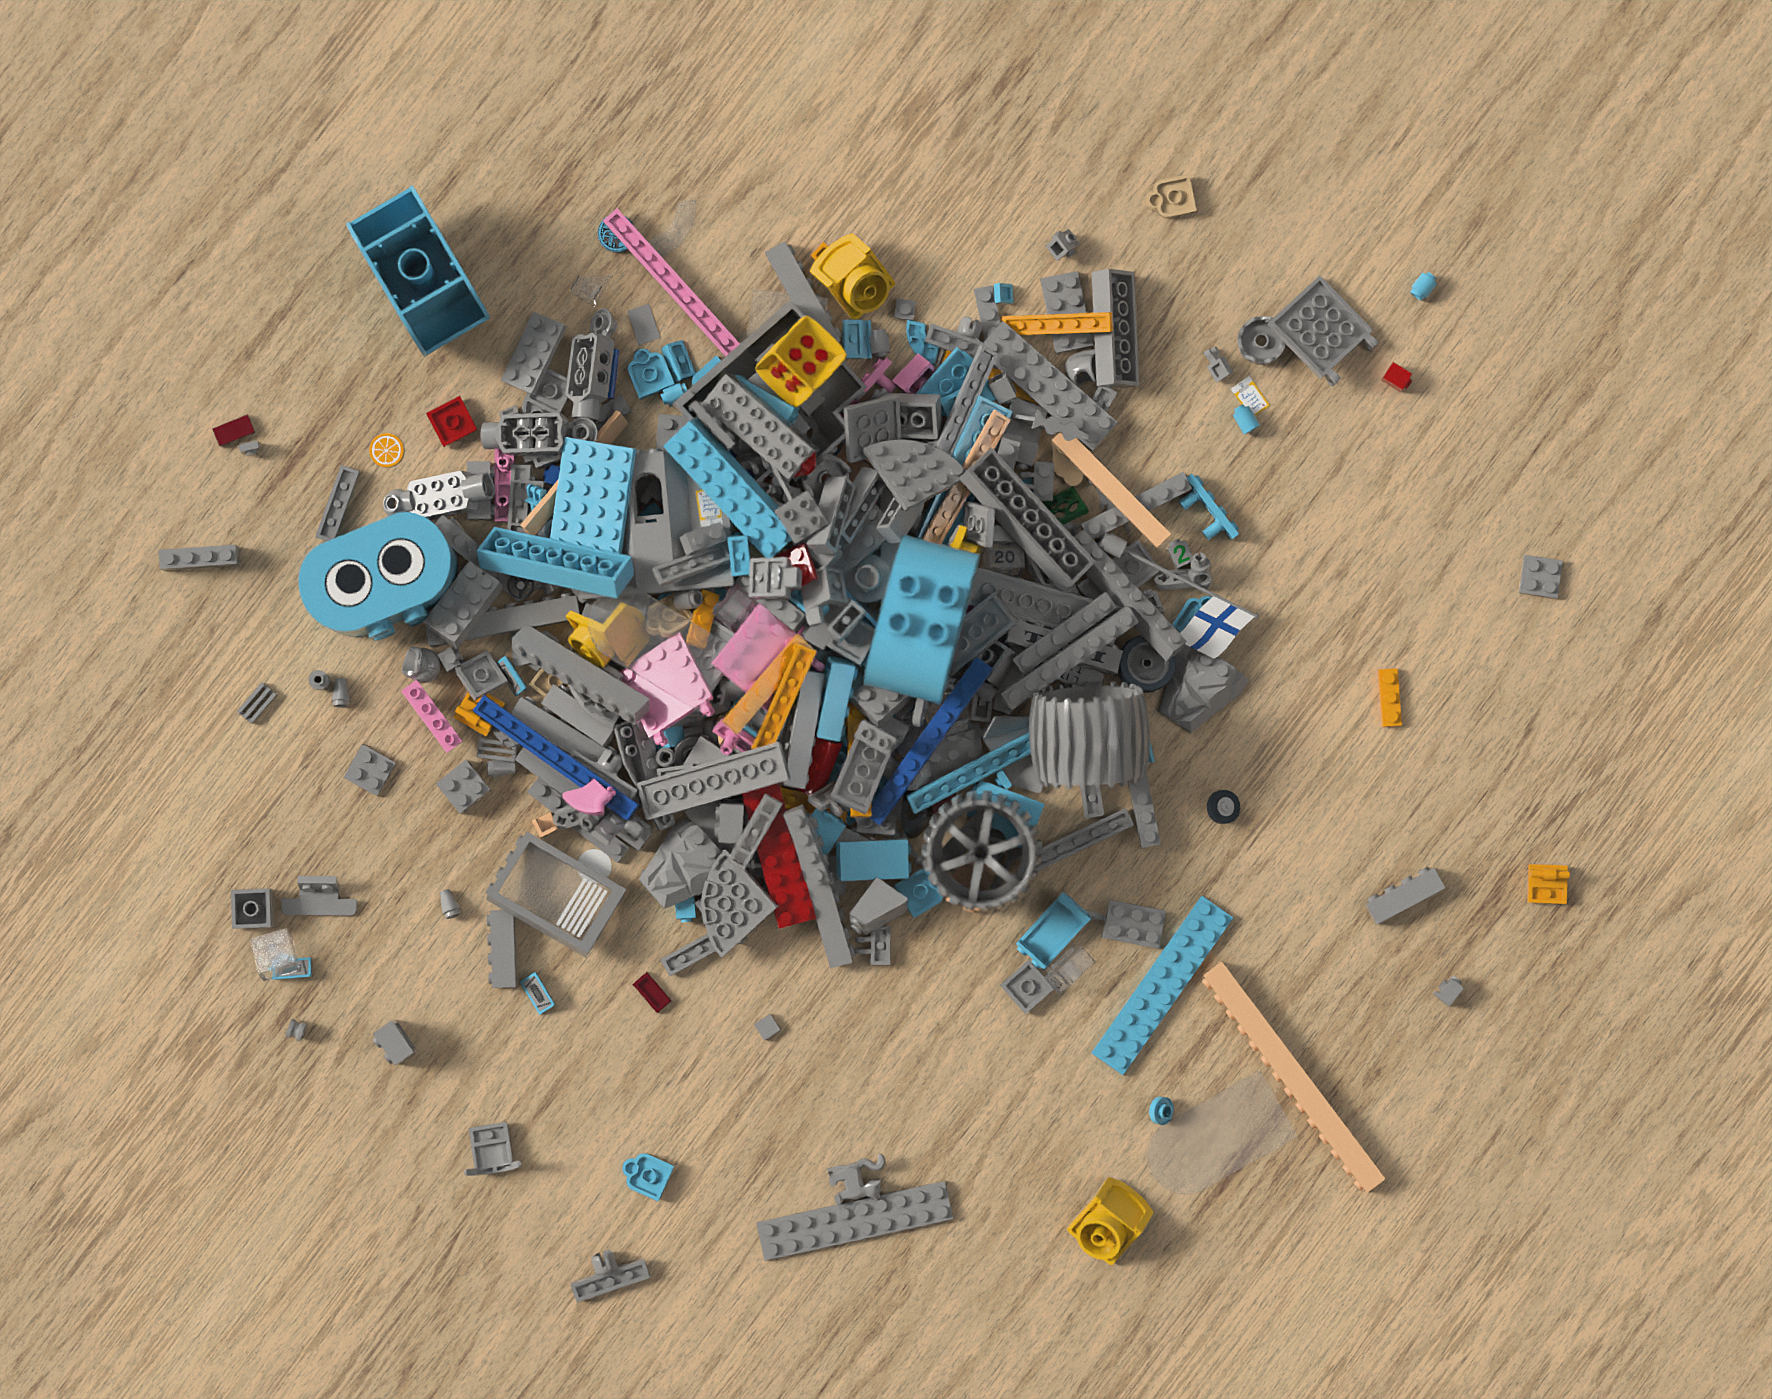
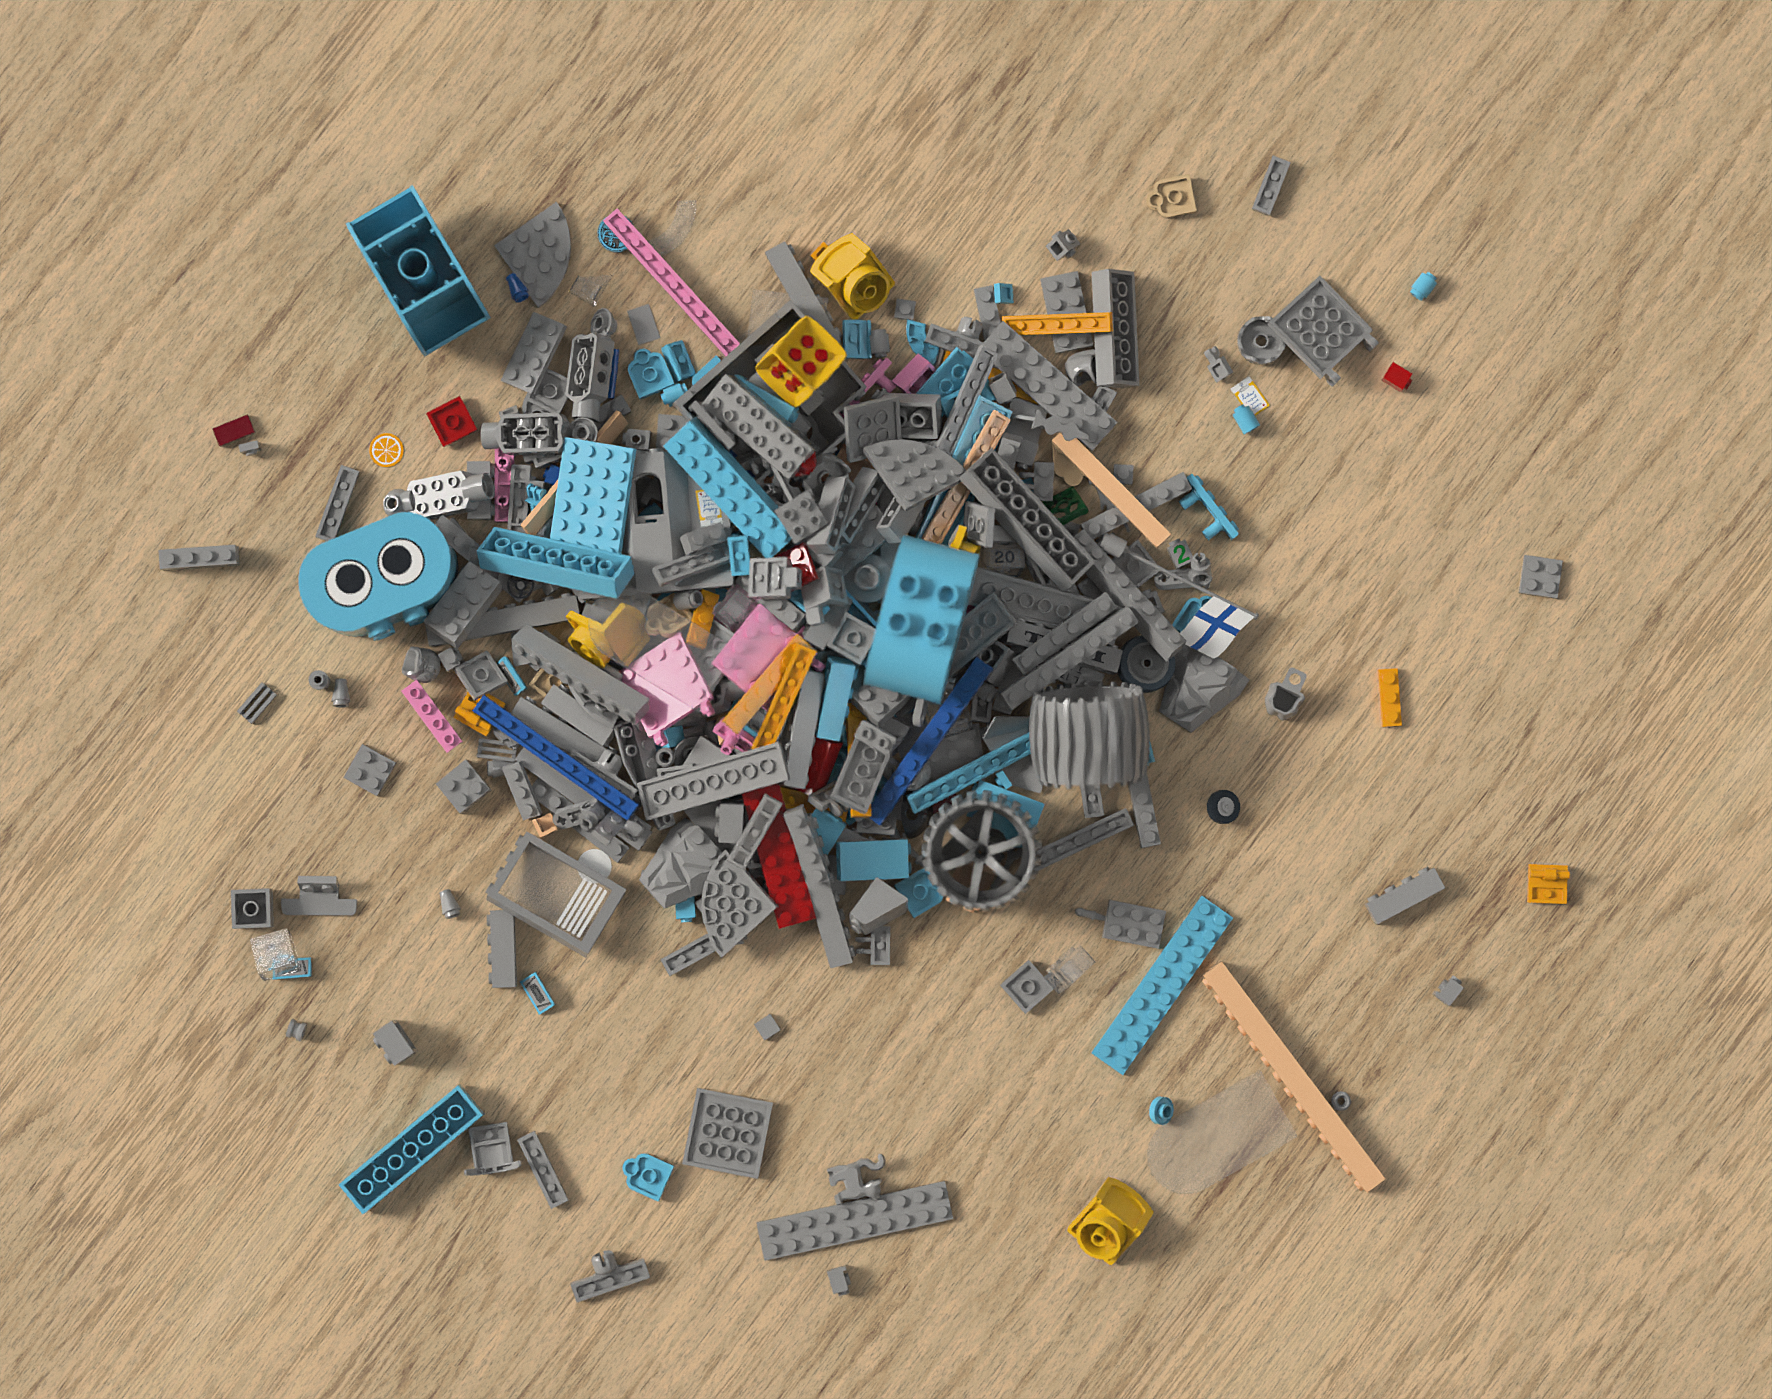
(411, 1149): none -> medium azure brick
(517, 289): none -> blue cone
(522, 790): none -> light grey plate
(539, 253): none -> light grey plate
(542, 1169): none -> light grey plate
(590, 798): bright pink arm -> none
(642, 444): none -> light grey brick
(652, 992): dark red tile -> none
(727, 1133): none -> light grey plate
(839, 1280): none -> light grey brick
(846, 621): light grey brick -> none
(1053, 930): medium azure panel -> none
(1123, 474): none -> light grey plate
(1271, 185): none -> light grey plate
(1285, 698): none -> light grey piece
(1347, 1101): none -> light grey plate

